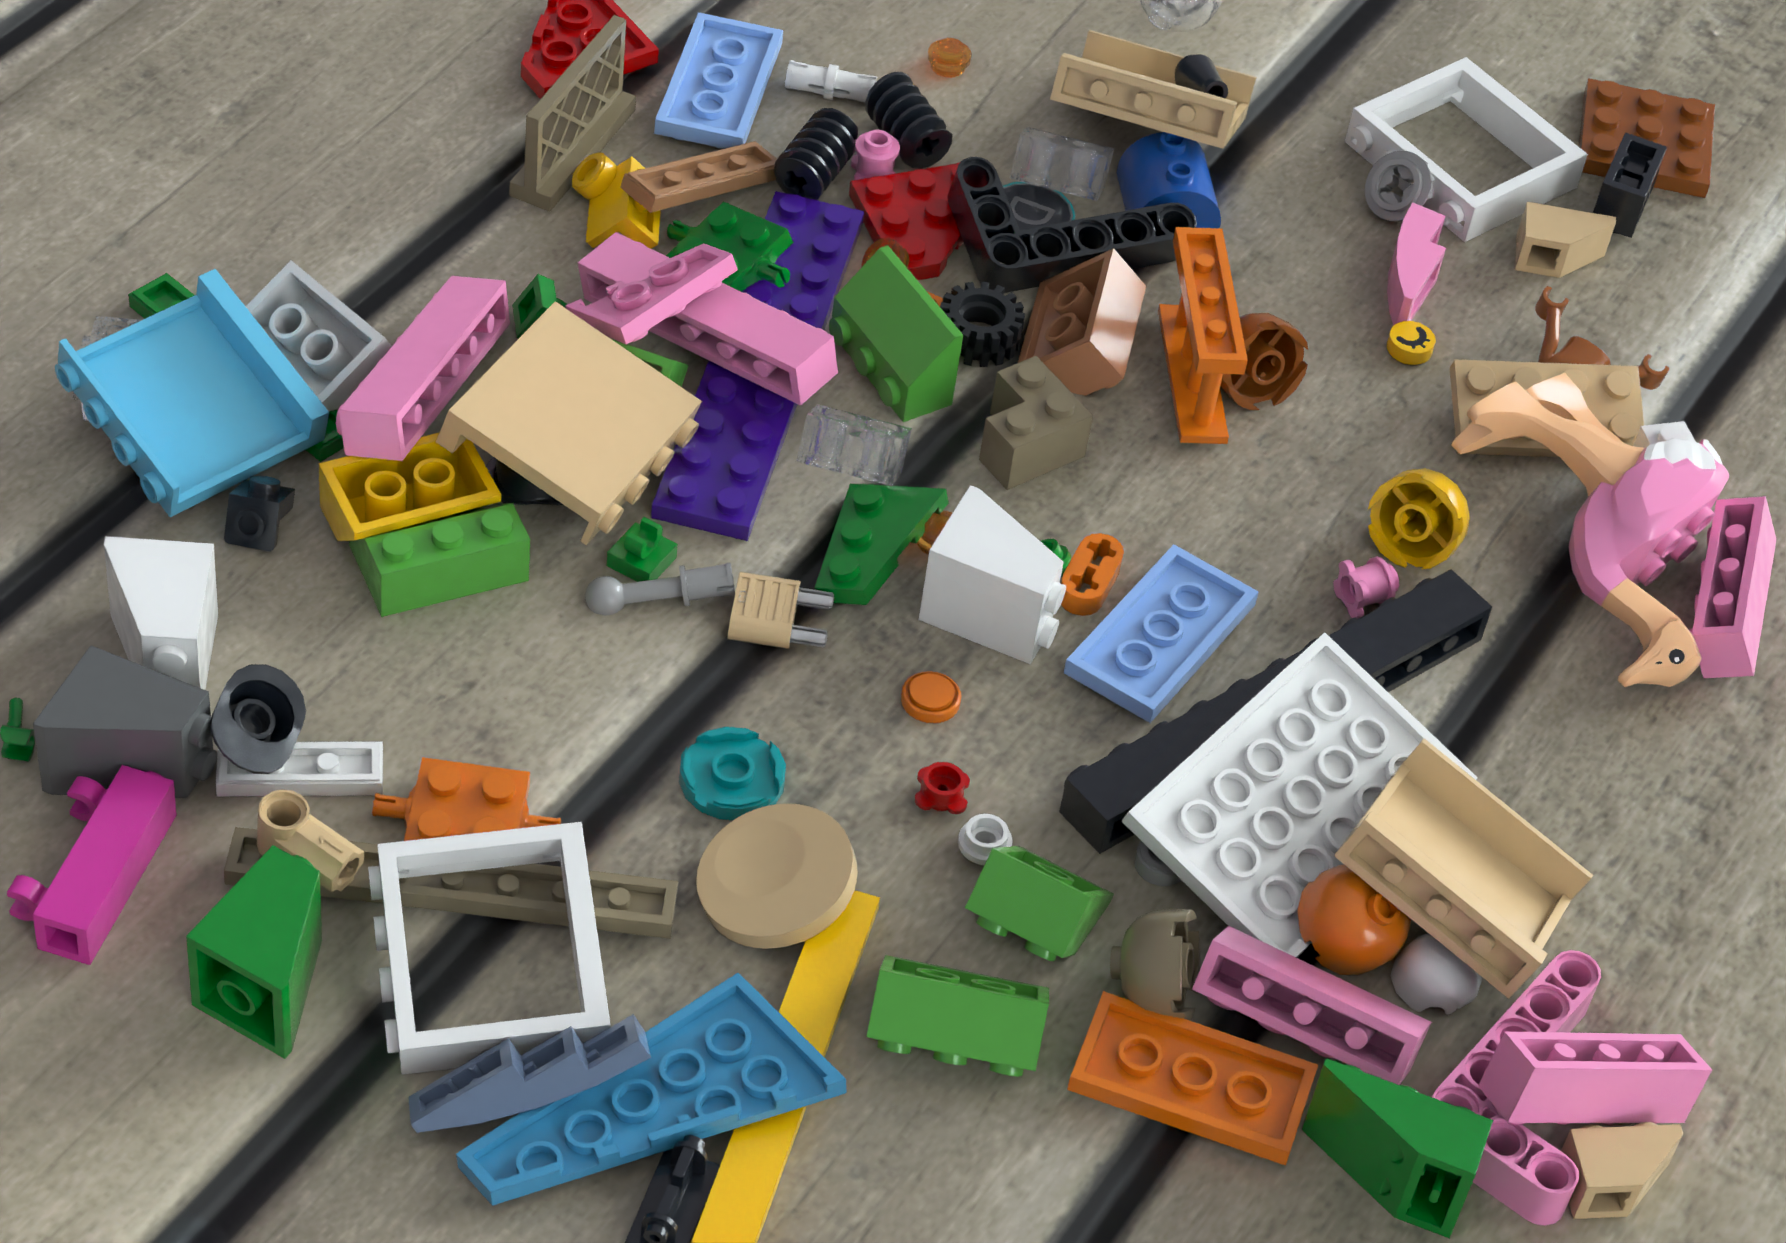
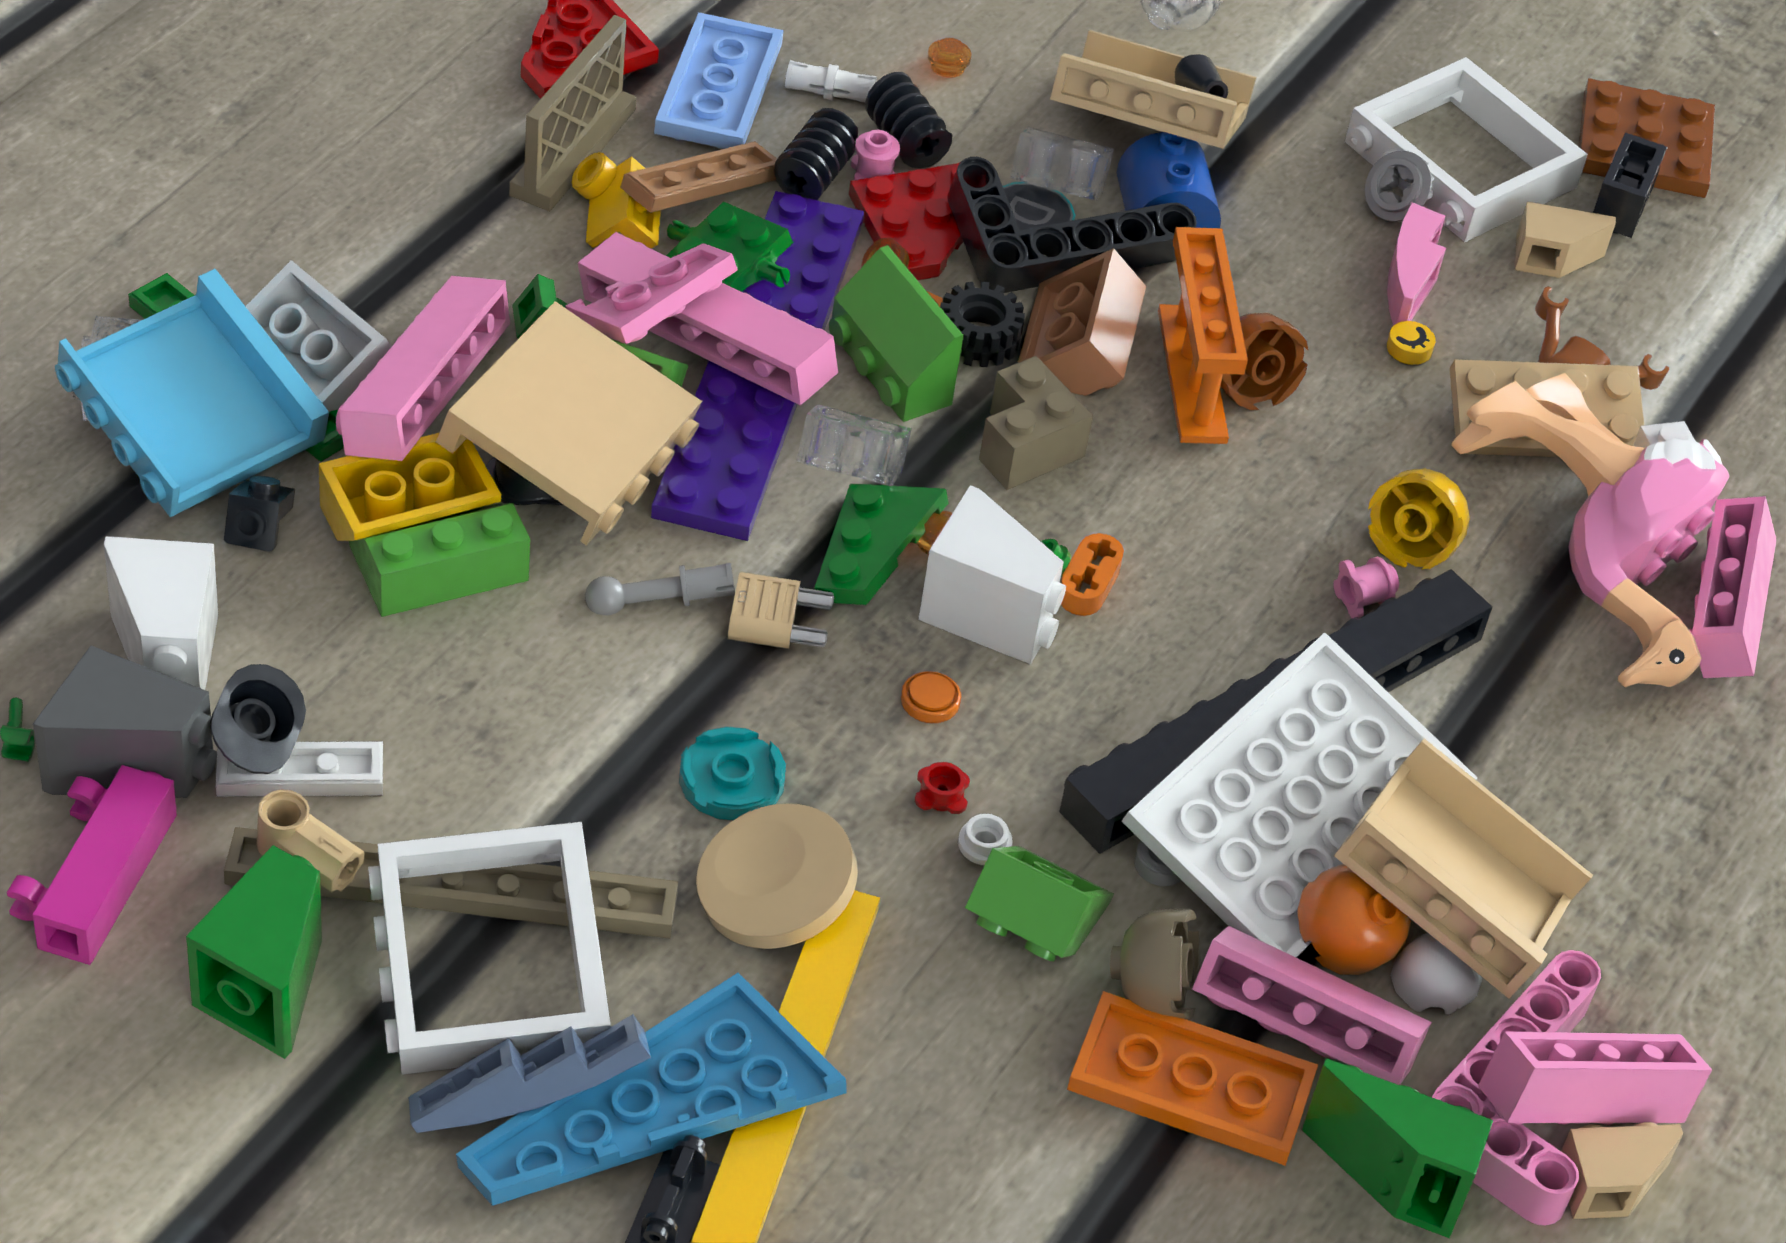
(462, 800): orange plate -> none
(642, 552): green tile -> none
(958, 1015): bright green slope -> none
(1161, 633): light blue plate -> none

